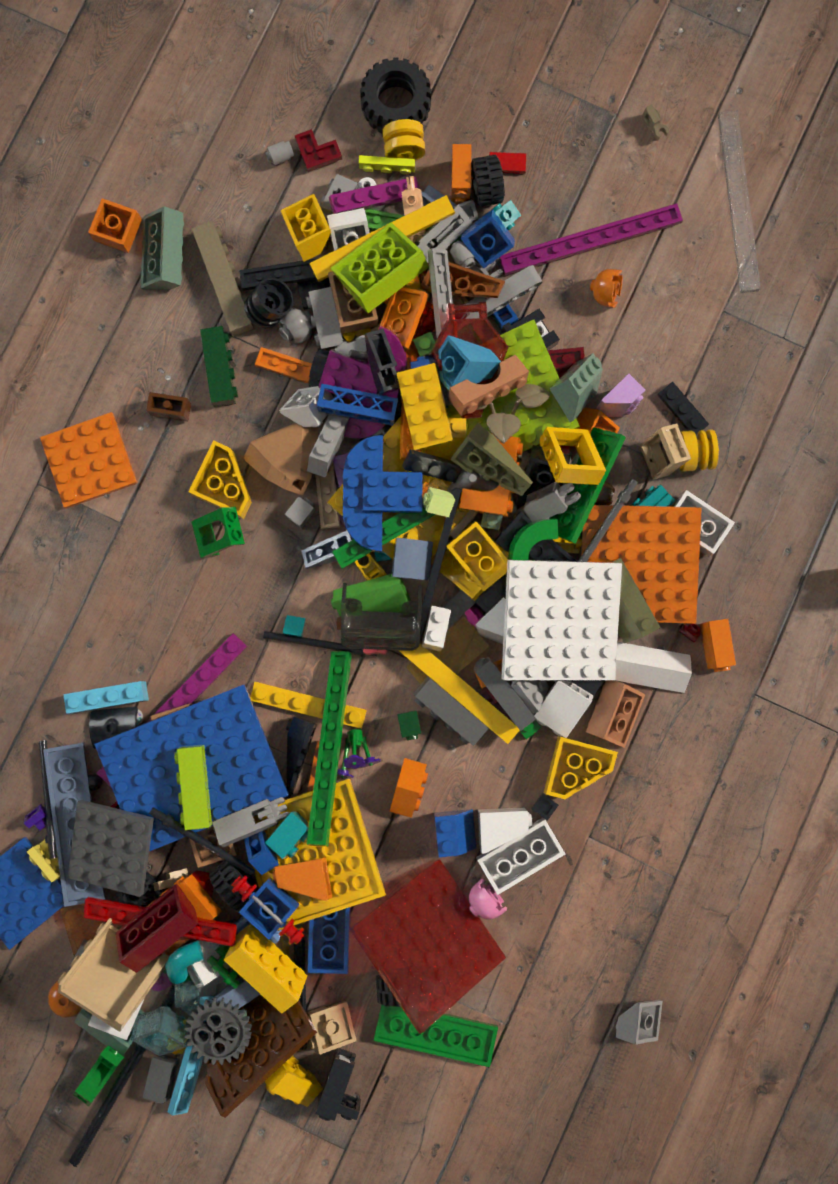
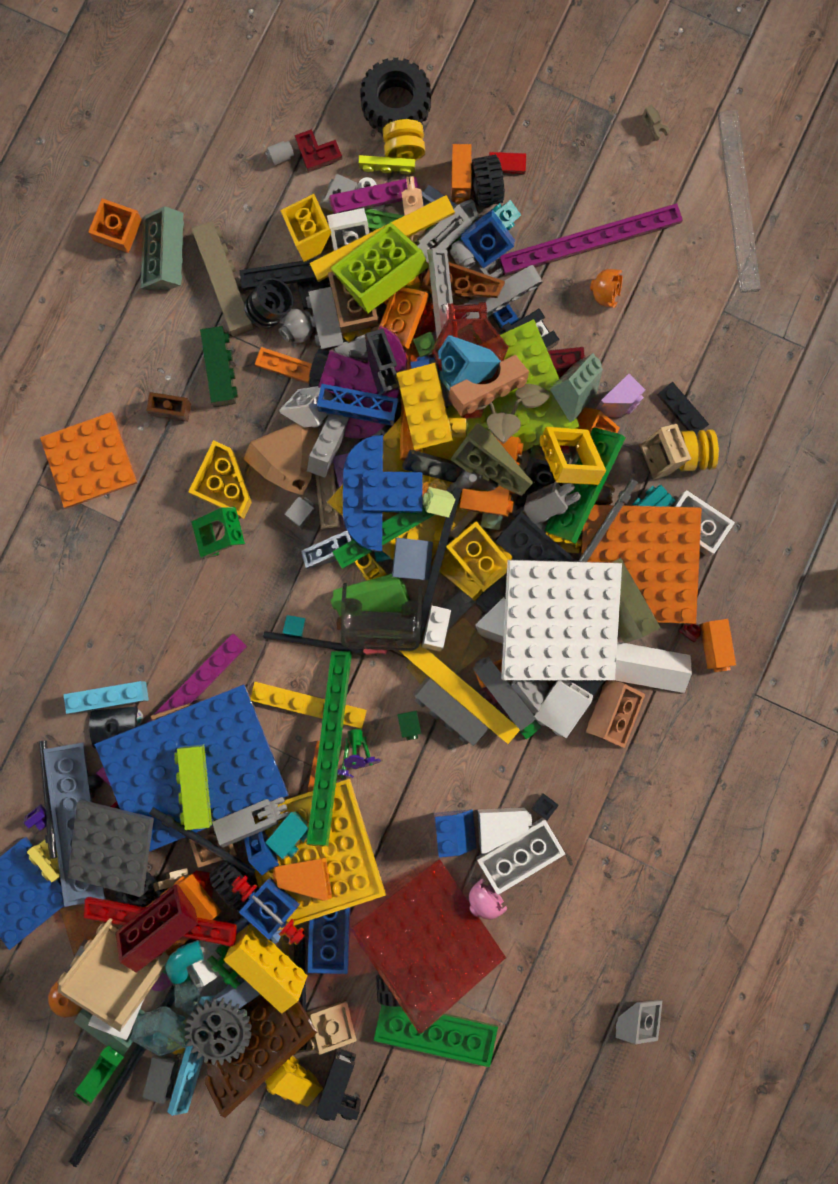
(298, 744): black wedge -> none
(409, 788): orange brick -> none
(474, 615): dark pink plate -> none
(530, 535): green arch -> none
(576, 767): yellow brick -> none

